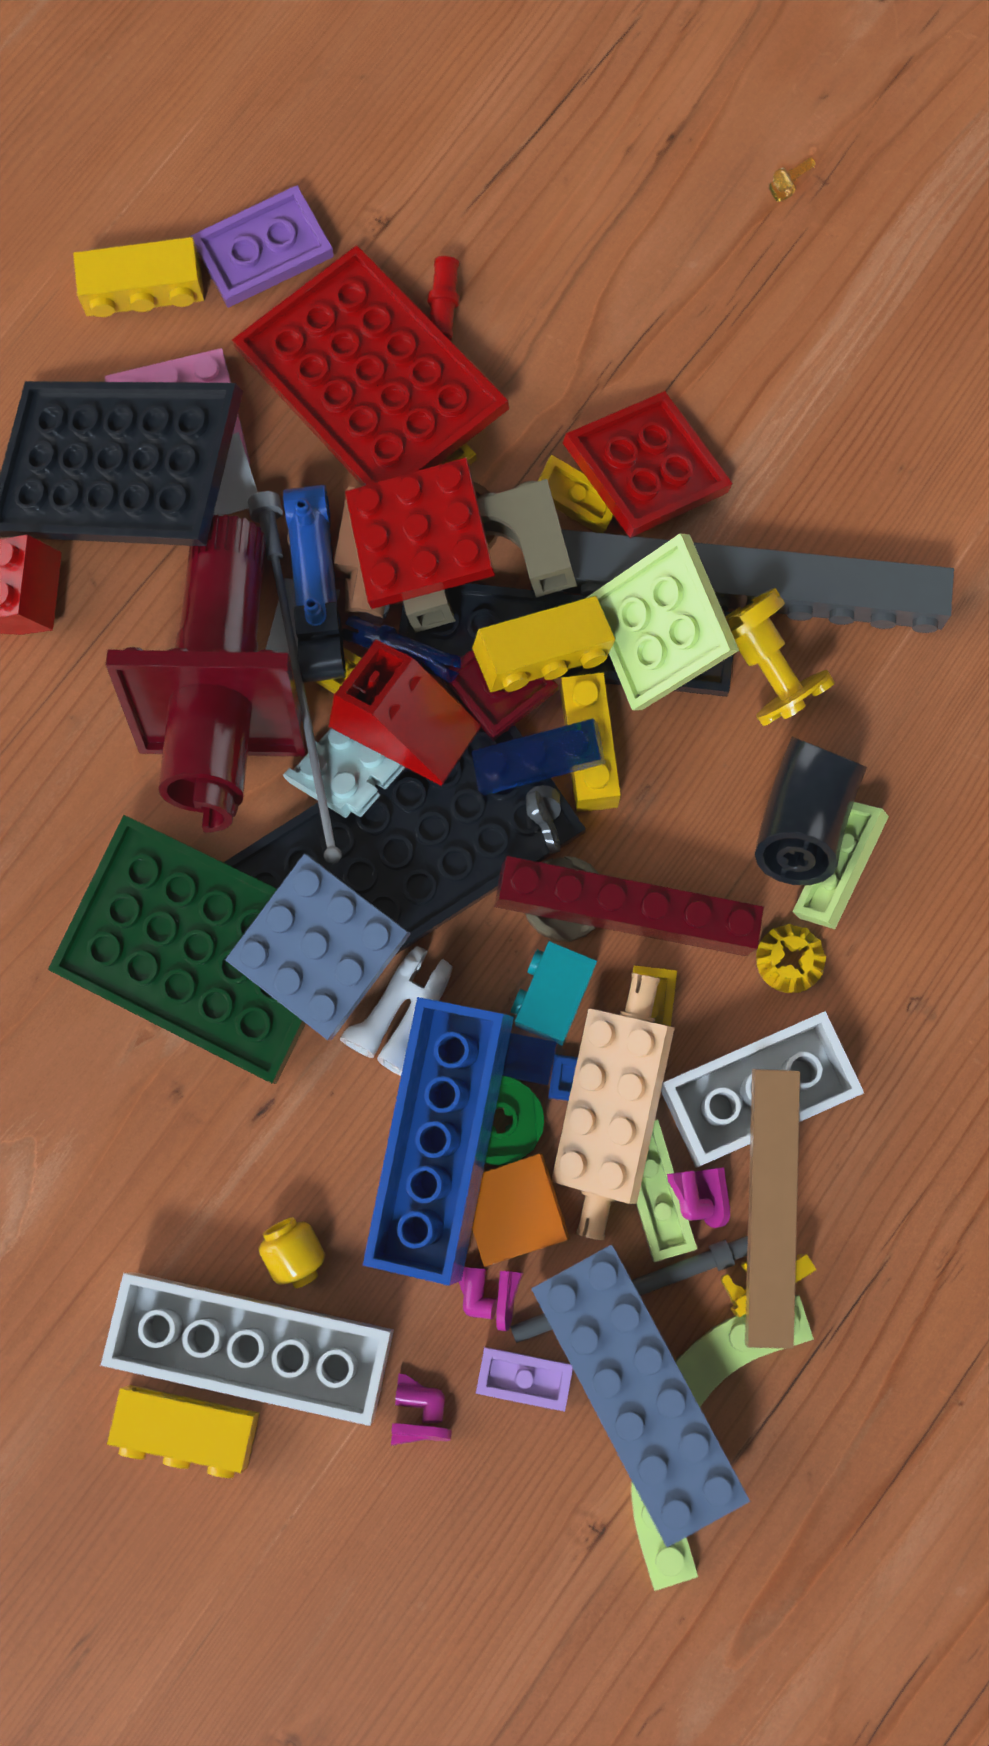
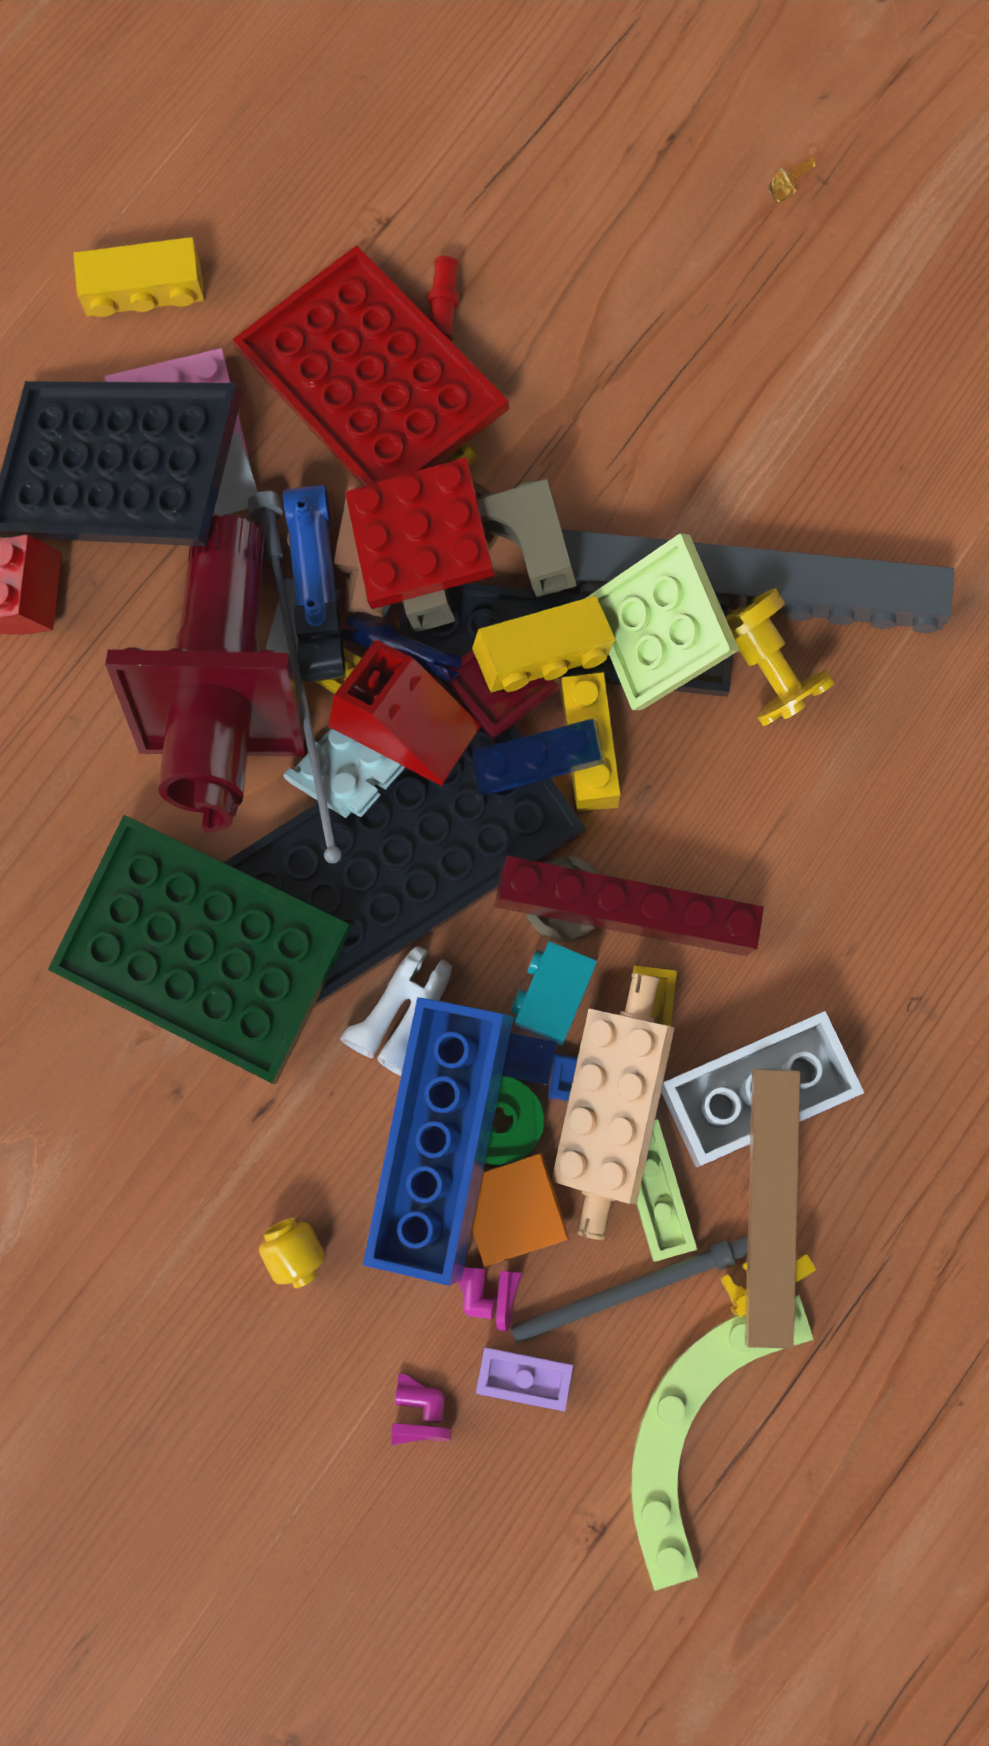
(183, 1430): yellow brick -> none
(248, 1347): white brick -> none
(262, 246): medium lavender plate -> none
(317, 947): sand blue plate -> none
(543, 807): dark grey piece -> none
(576, 495): yellow plate -> none
(640, 1396): sand blue brick -> none
(647, 463): red plate -> none
(713, 1199): dark pink piece -> none
(788, 978): yellow gear -> none
(807, 814): black brick -> none
(827, 900): yellowish green plate -> none

